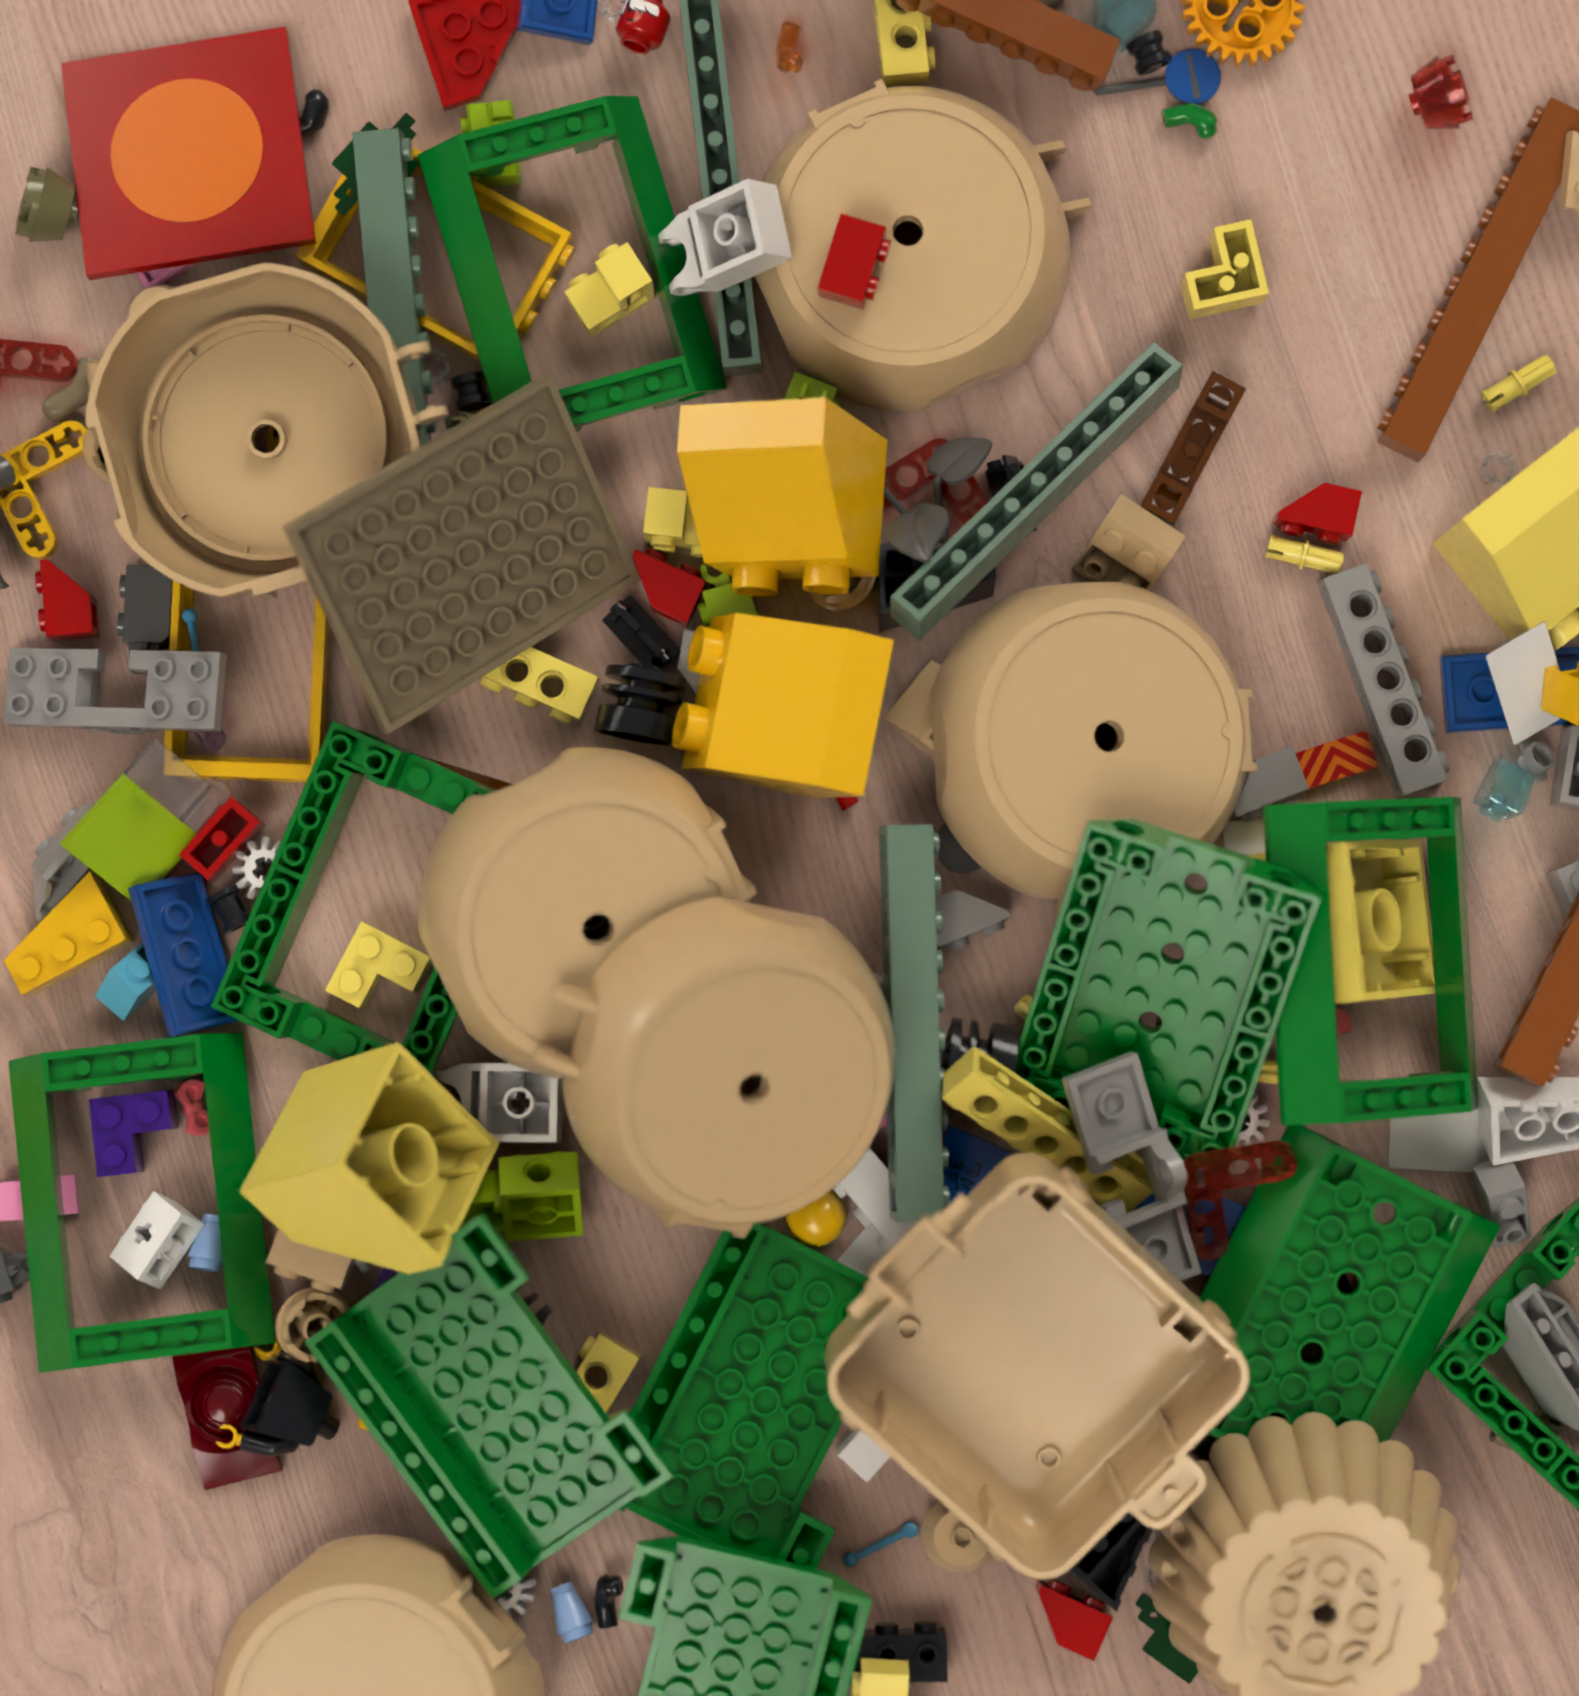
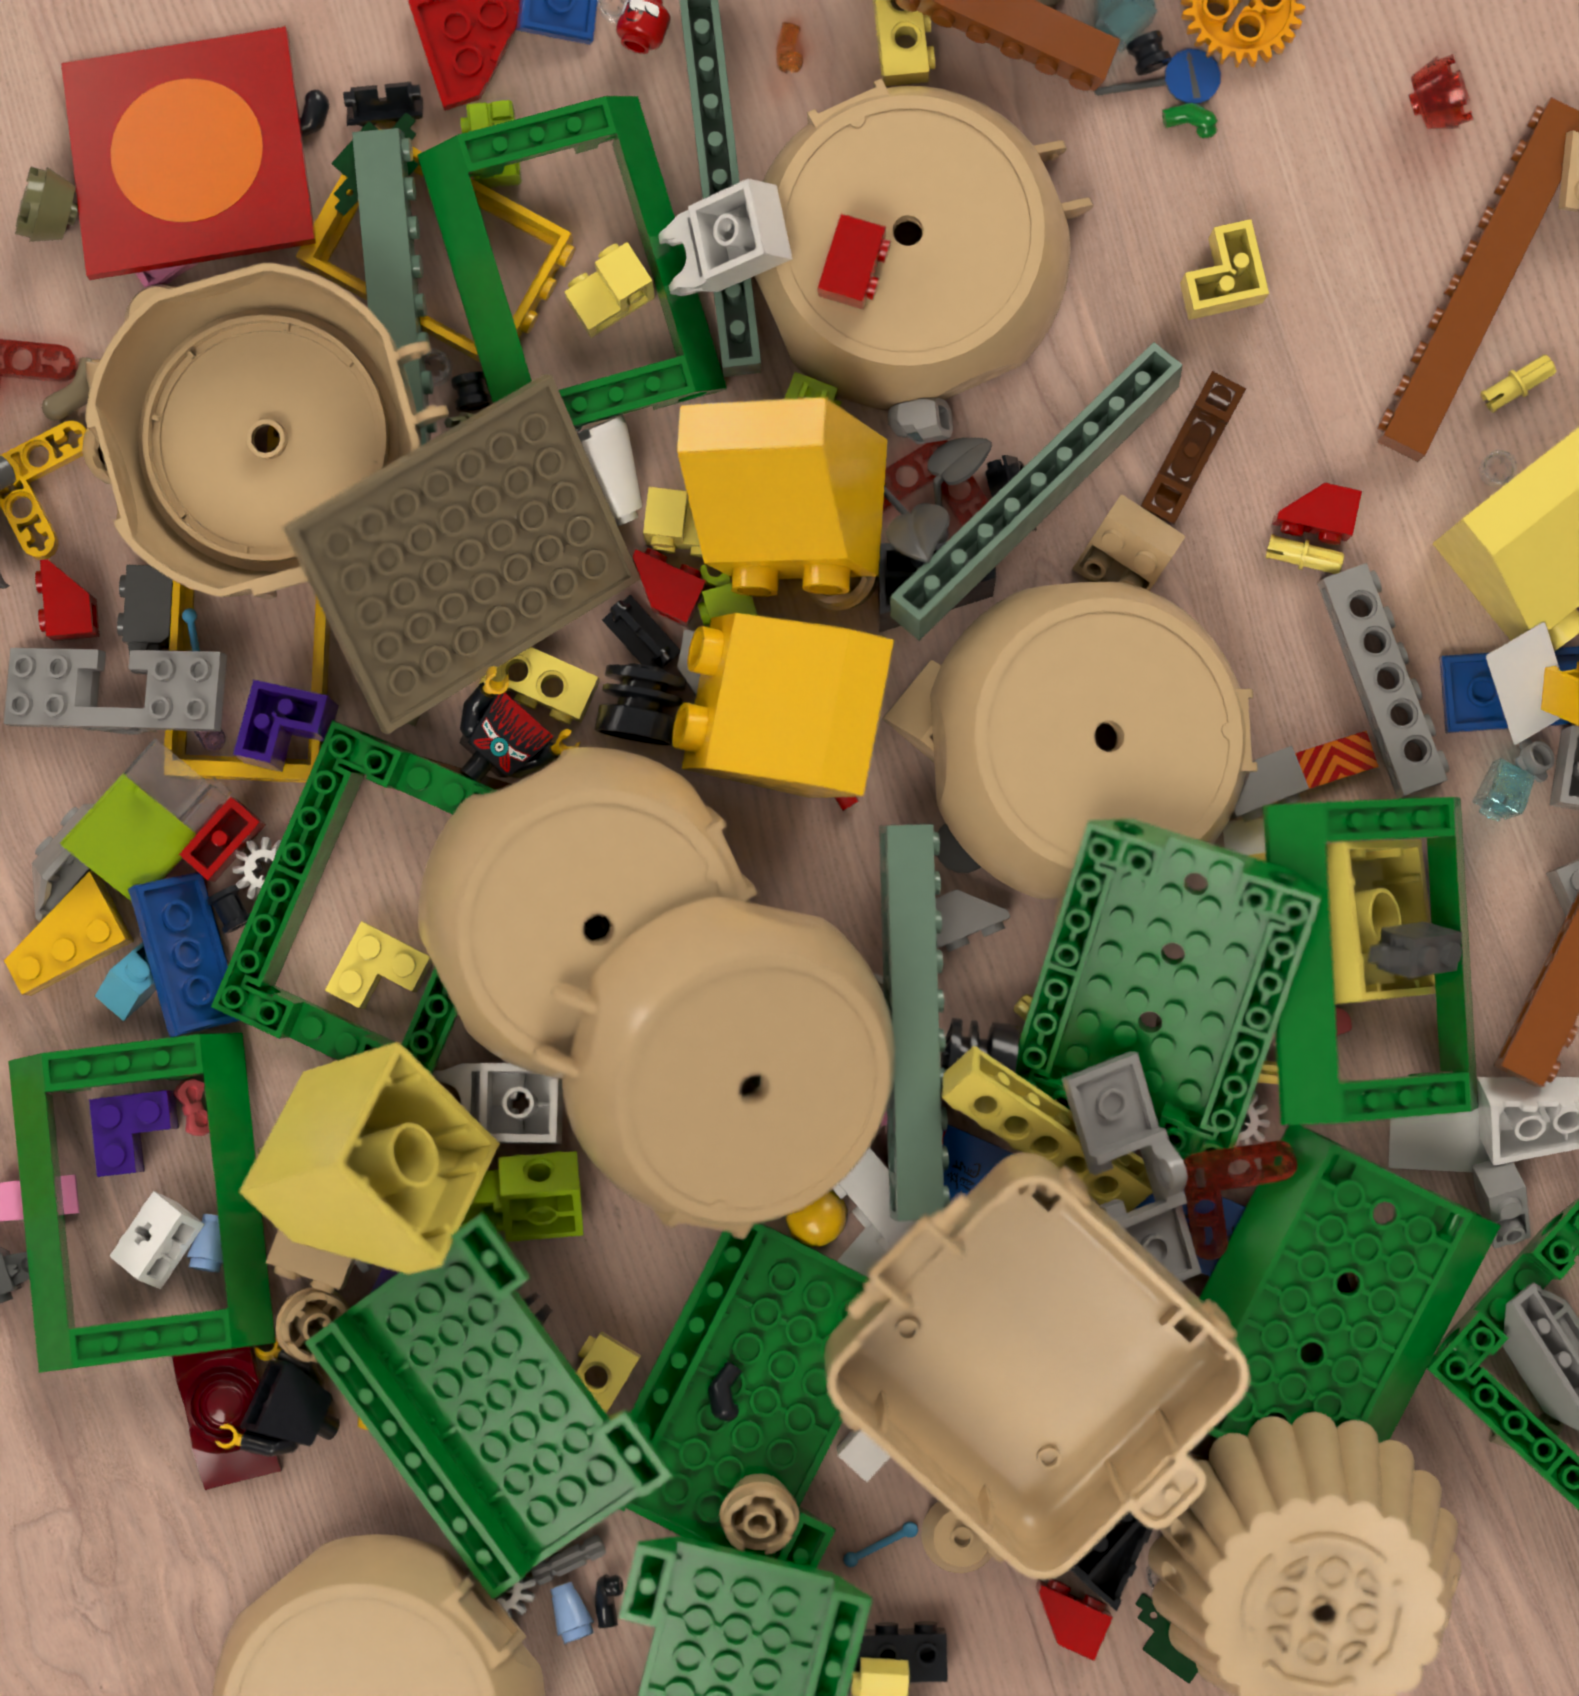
(275, 715): none -> dark purple brick
(366, 106): none -> black hinge
(504, 734): none -> torso
(568, 1559): none -> light grey axle
(614, 466): none -> white cone
(720, 1393): none -> black arm
(759, 1514): none -> tan cone
(922, 420): none -> light grey rock
(1417, 949): none -> dark grey hinge

